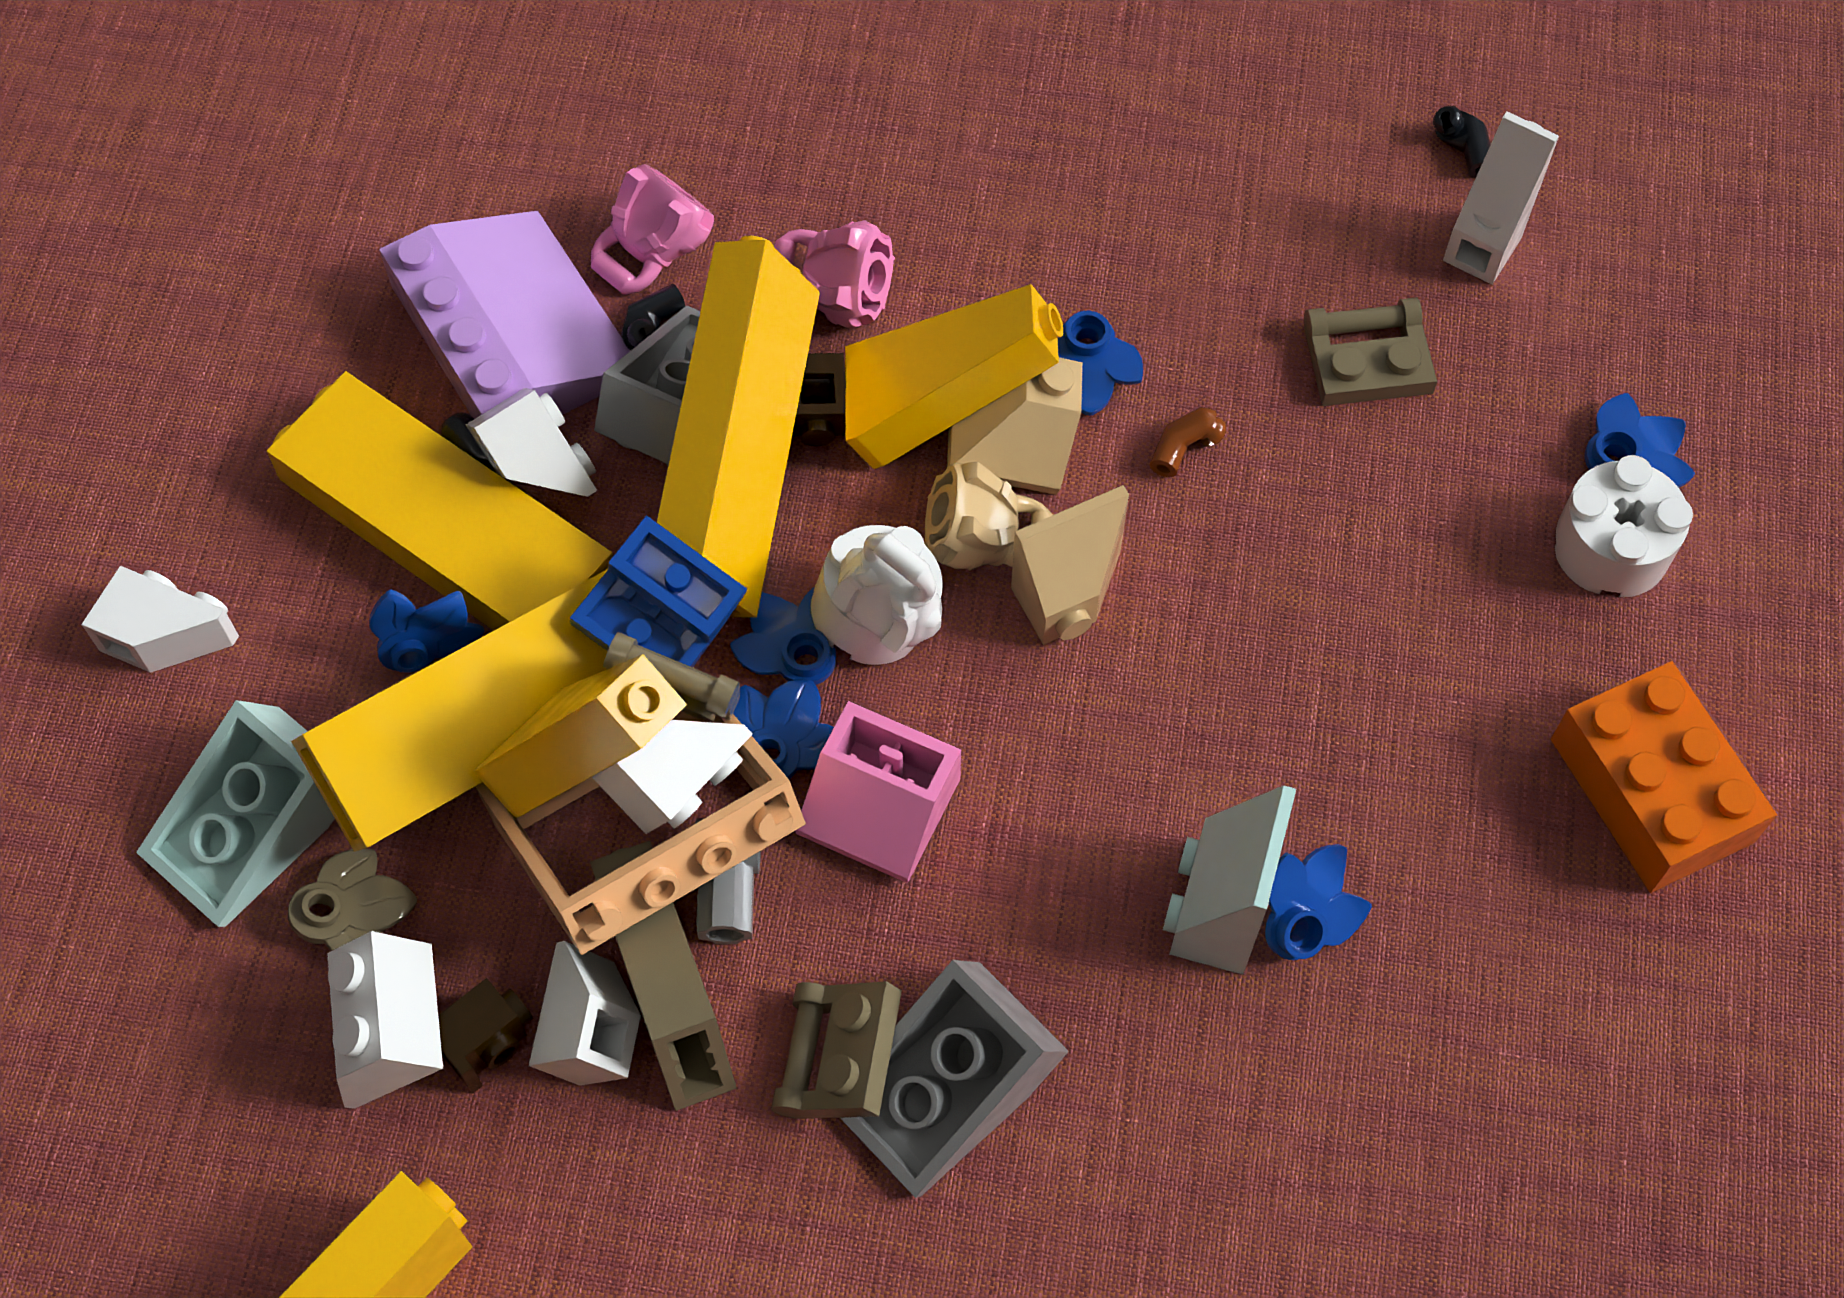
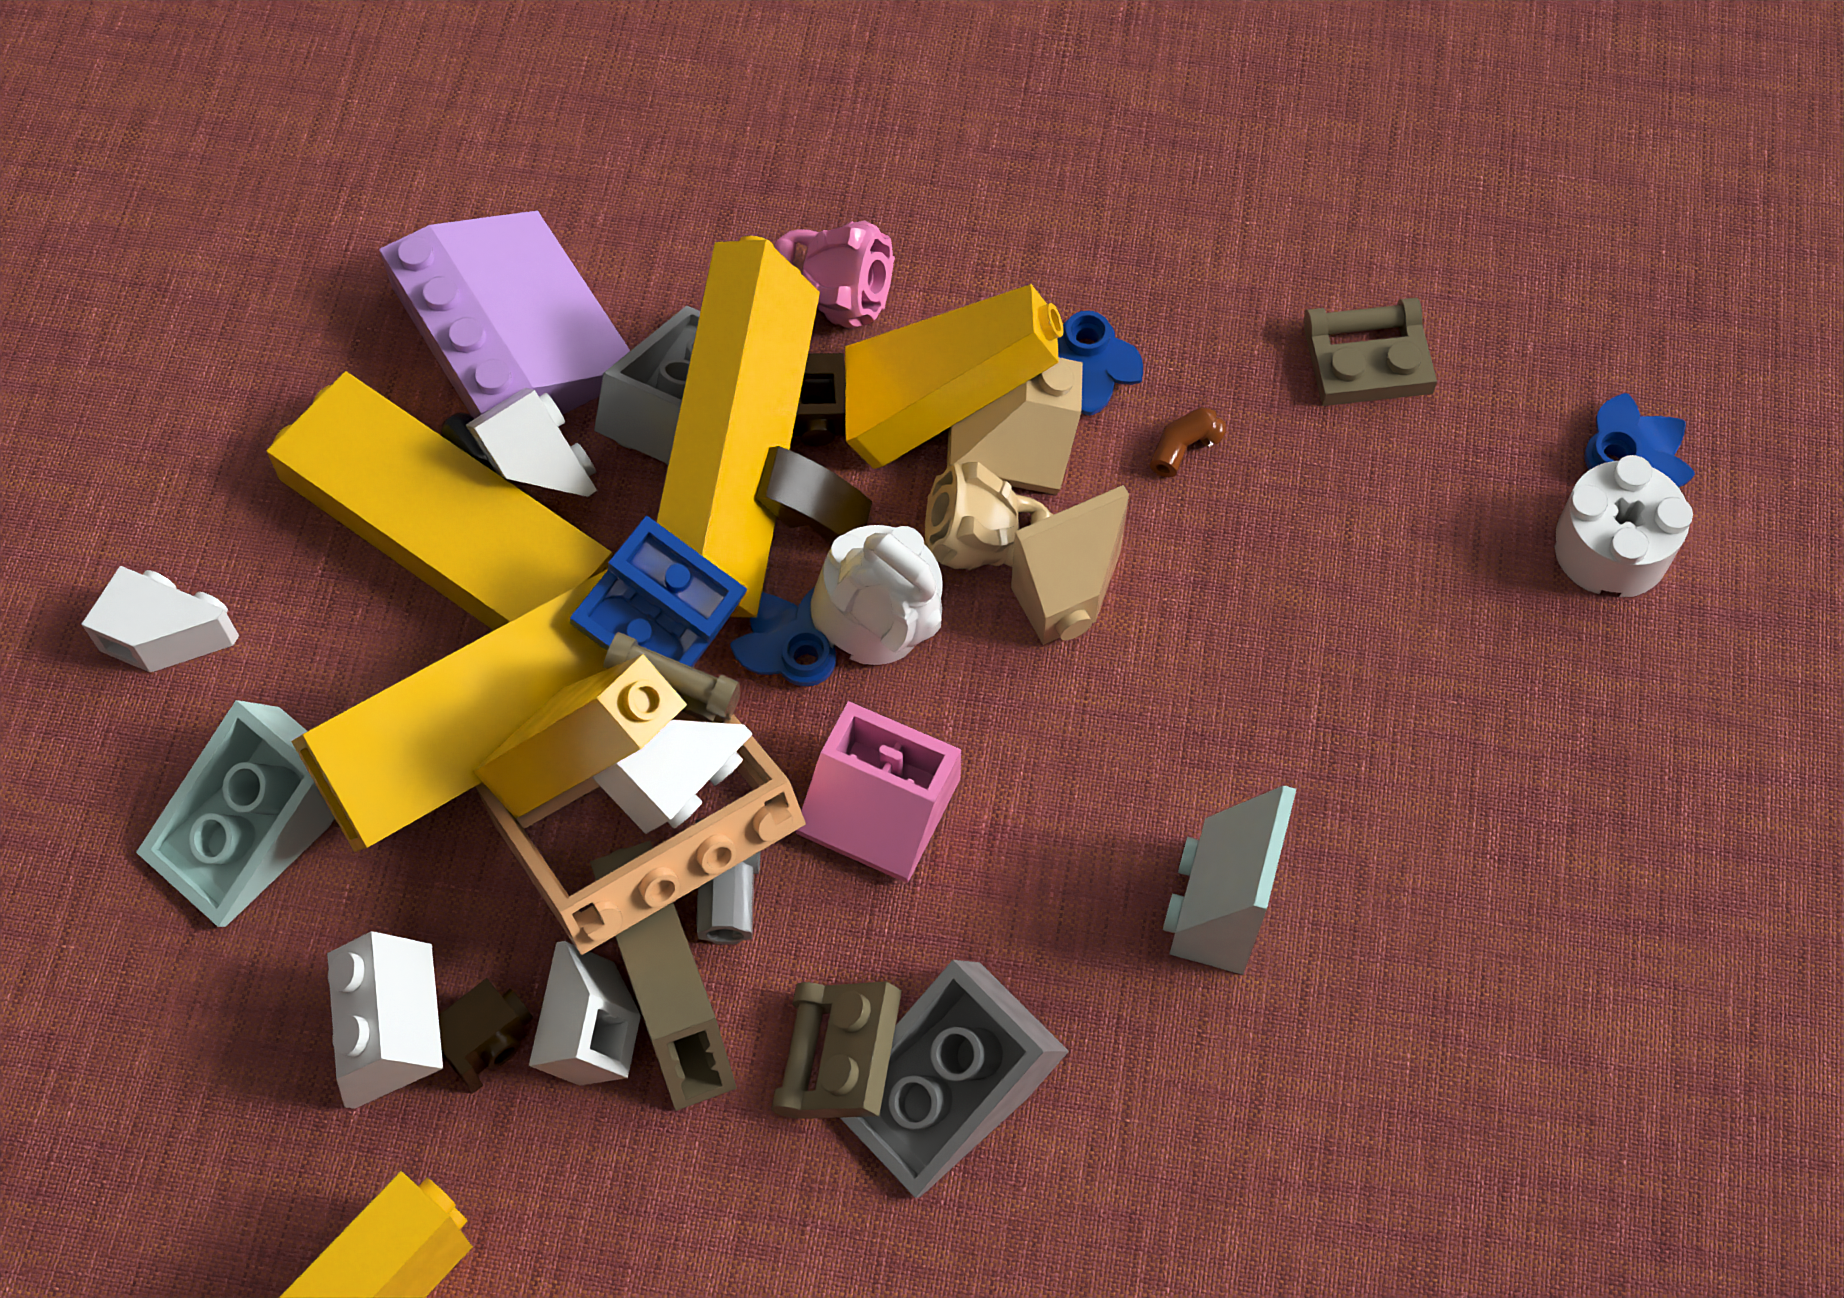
(356, 897): dark tan plate -> none
(415, 636): blue plate -> none
(646, 314): black arm -> none
(654, 224): bright pink piece -> none
(786, 723): blue plate -> none
(811, 495): none -> dark brown slope
(1314, 900): blue plate -> none
(1464, 134): black arm -> none
(1501, 198): white slope -> none
(1662, 776): orange brick -> none

